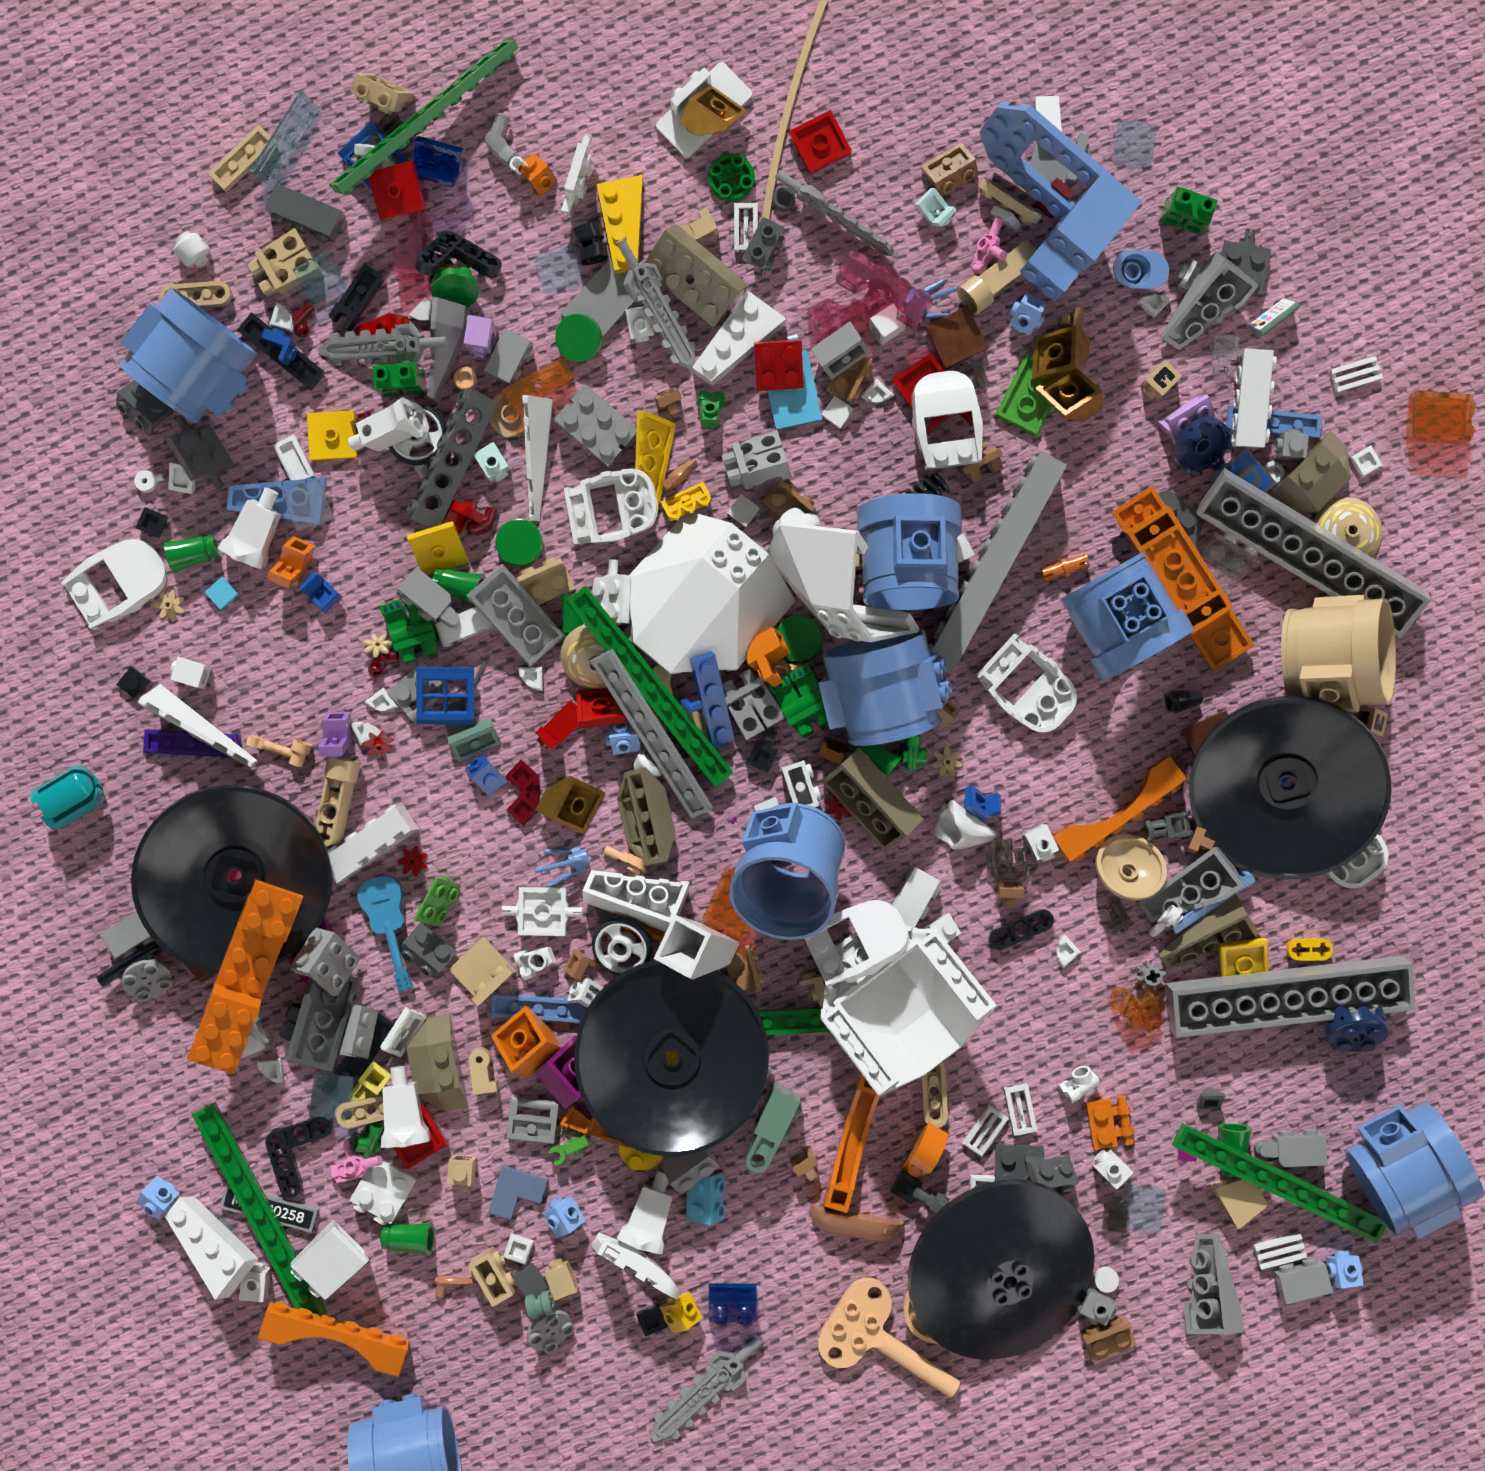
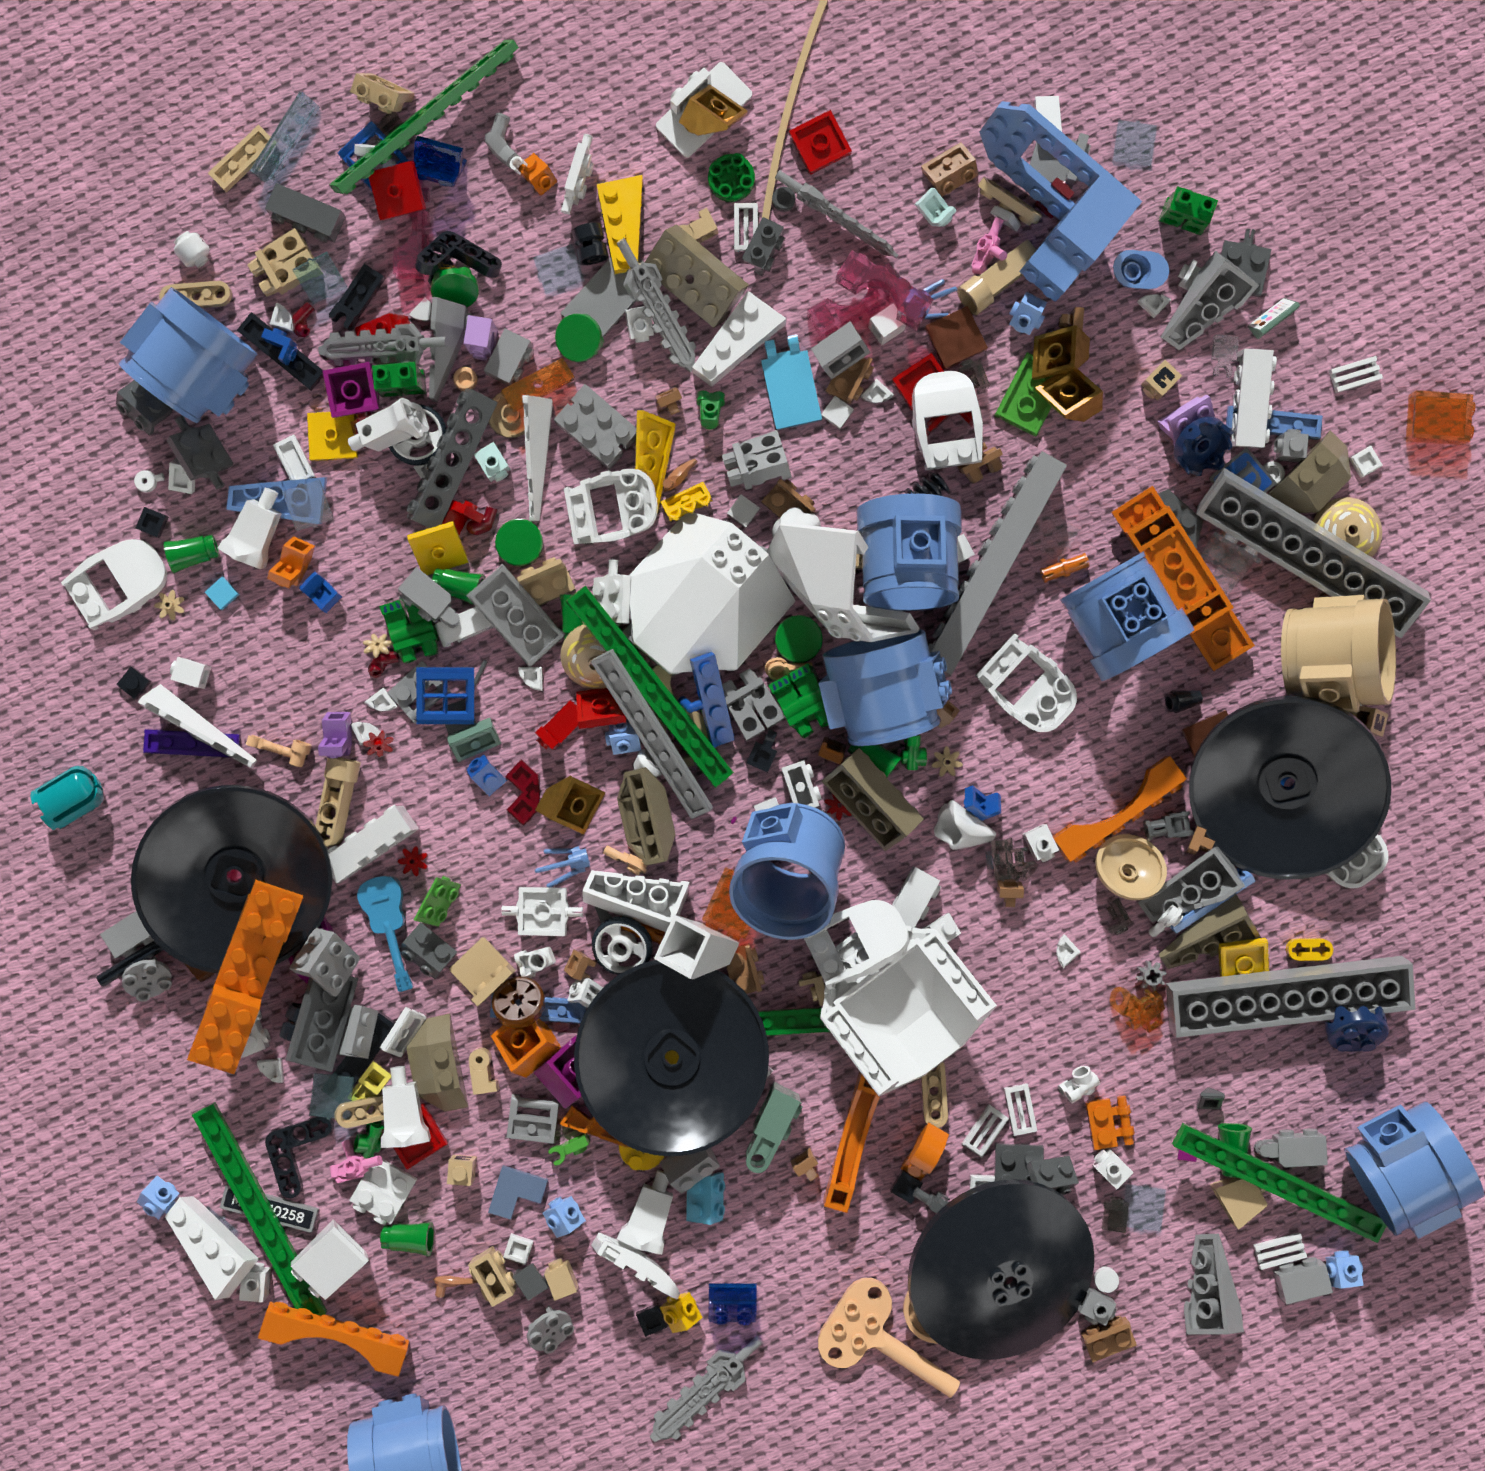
(351, 389): none -> magenta slope
(525, 1014): none -> reddish brown wheel
(540, 1304): sand green wheel -> none
(764, 652): orange brick -> none
(778, 365): red plate -> none
(855, 1224): nougat brick -> none
(1034, 917): black beam -> none

